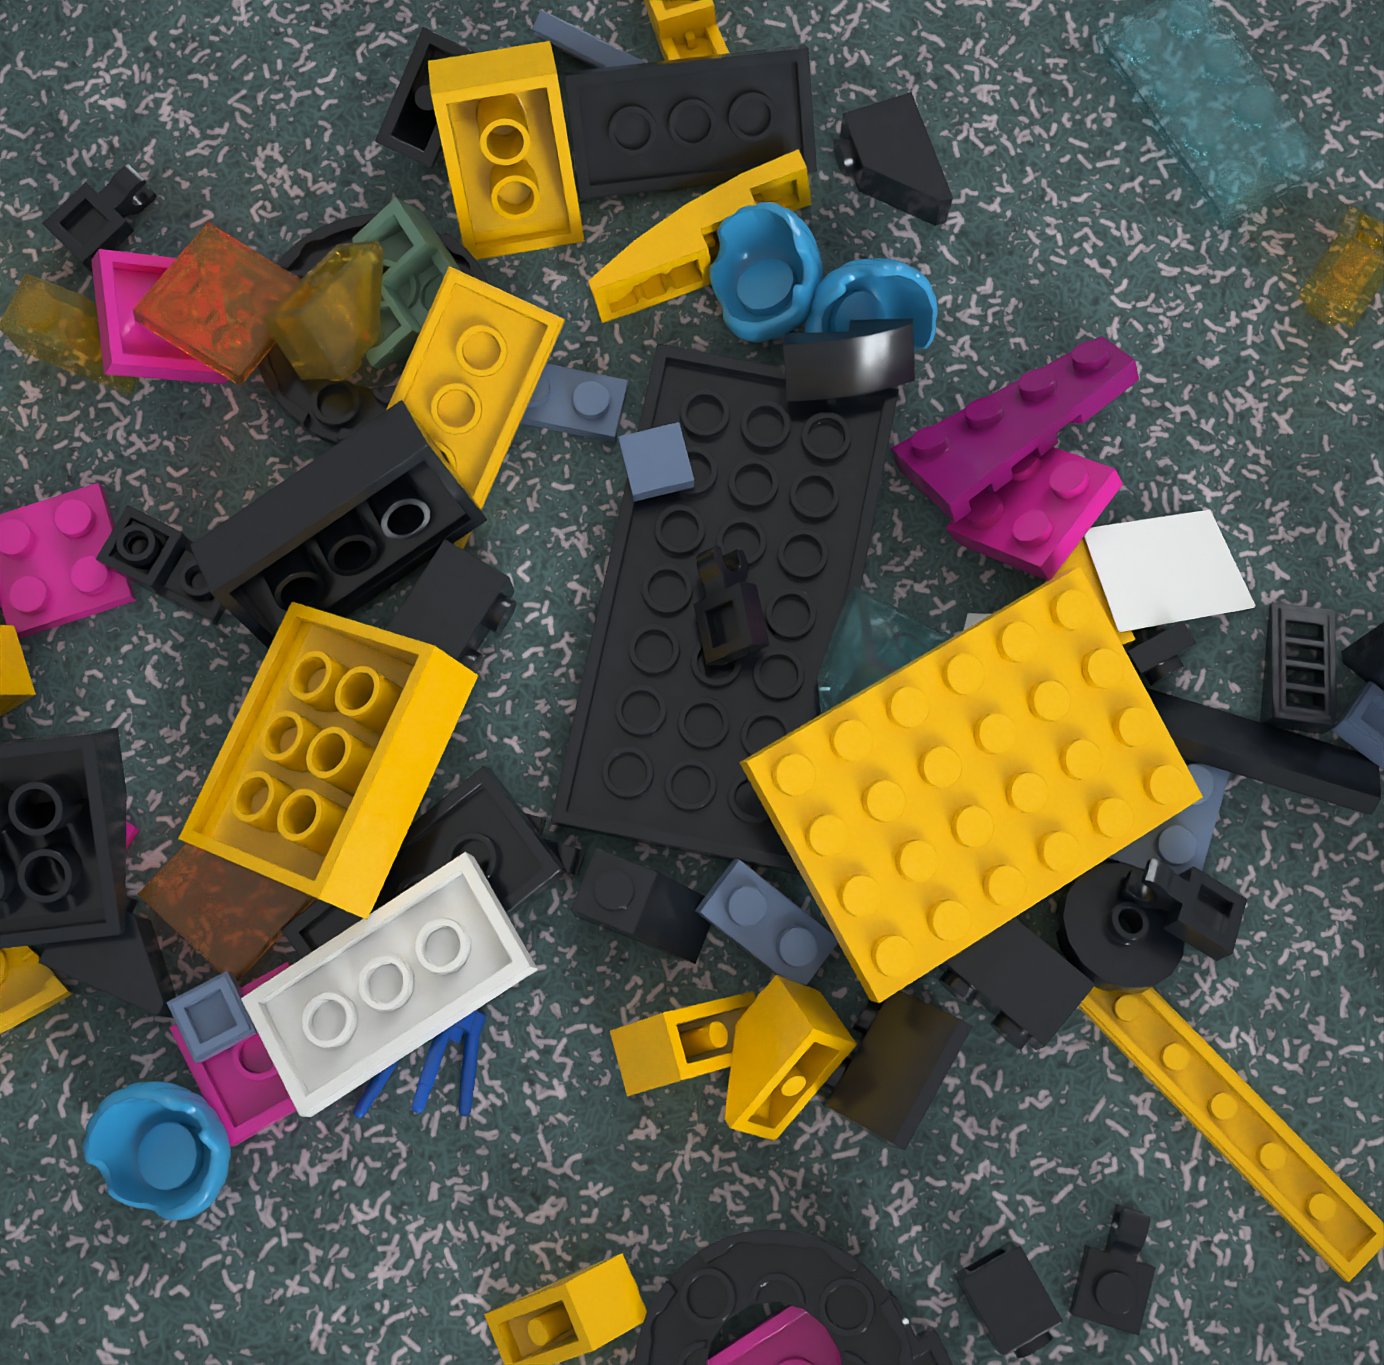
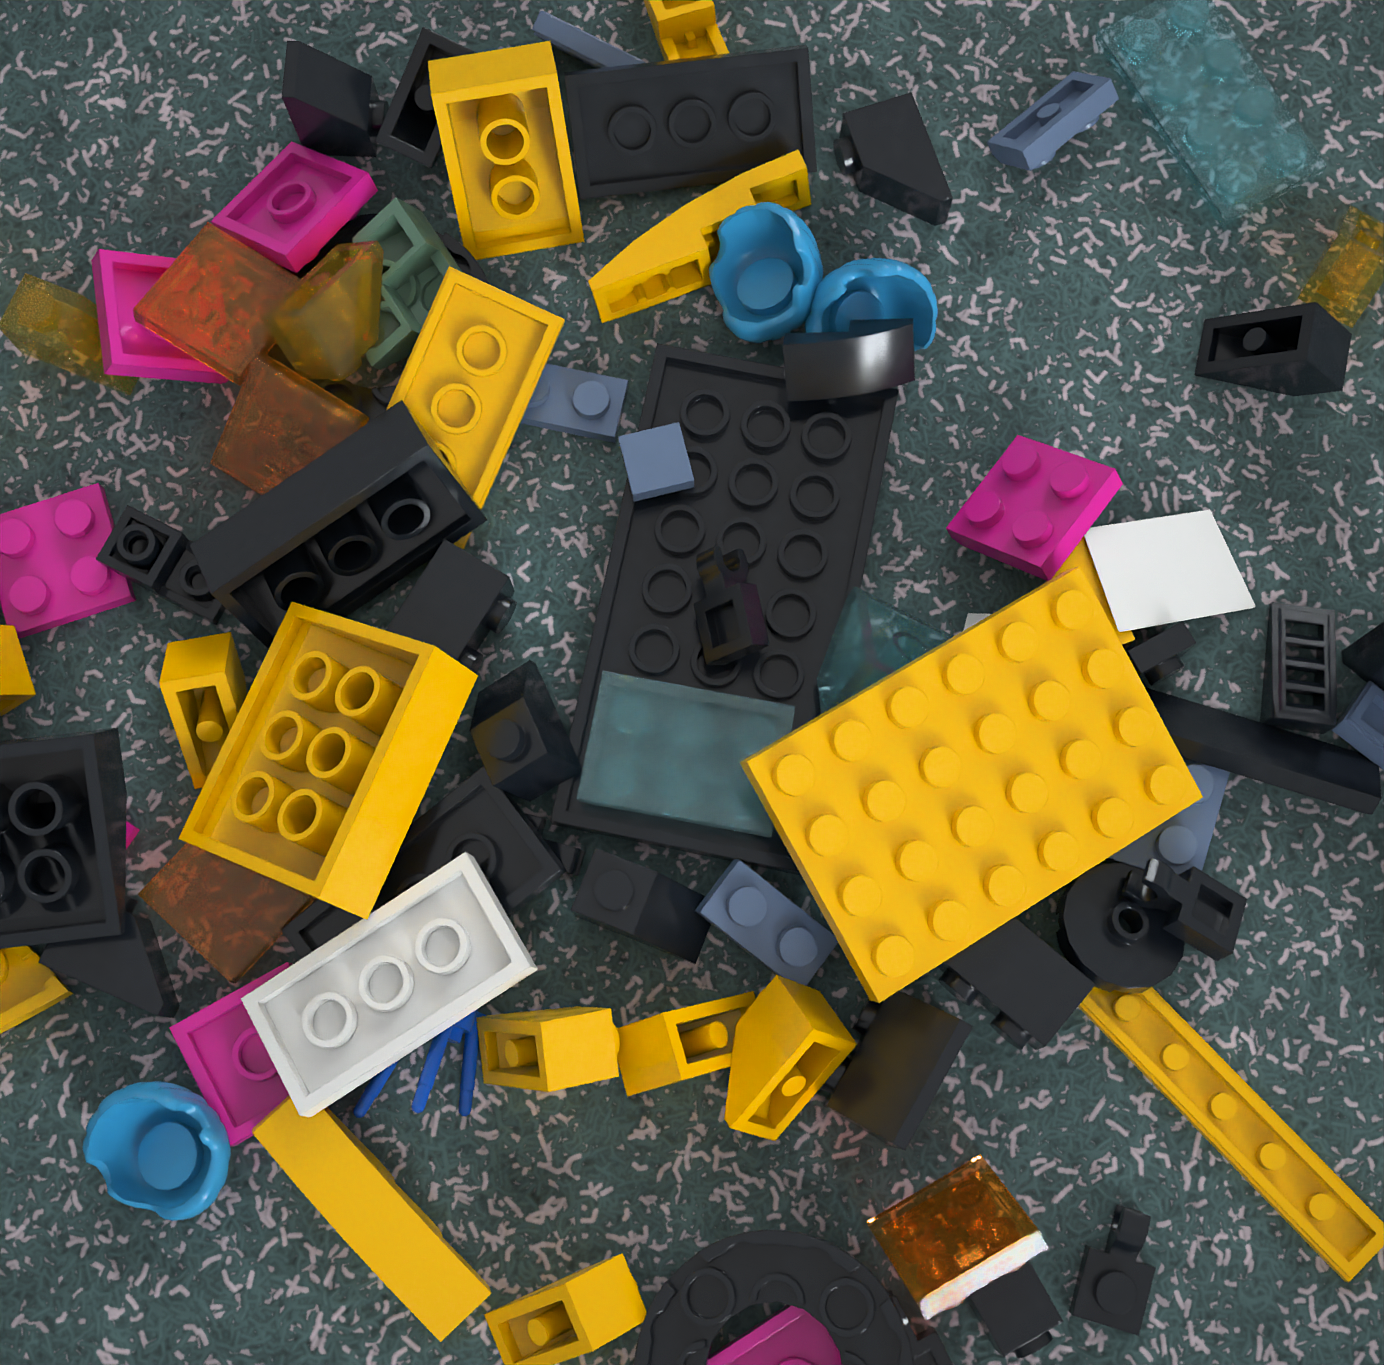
(96, 219): black plate -> none
(203, 697): none -> yellow slope
(212, 1017): sand blue tile -> none
(280, 425): none -> clear orange tile
(296, 205): none -> dark pink plate
(331, 103): none -> black slope
(373, 1215): none -> yellow slope
(522, 735): none -> black slope
(548, 1048): none -> yellow slope
(679, 752): none -> clear light blue plate
(956, 1236): none -> clear orange tile
(997, 431): magenta wing -> none
(1053, 120): none -> sand blue plate
(1276, 350): none -> black slope

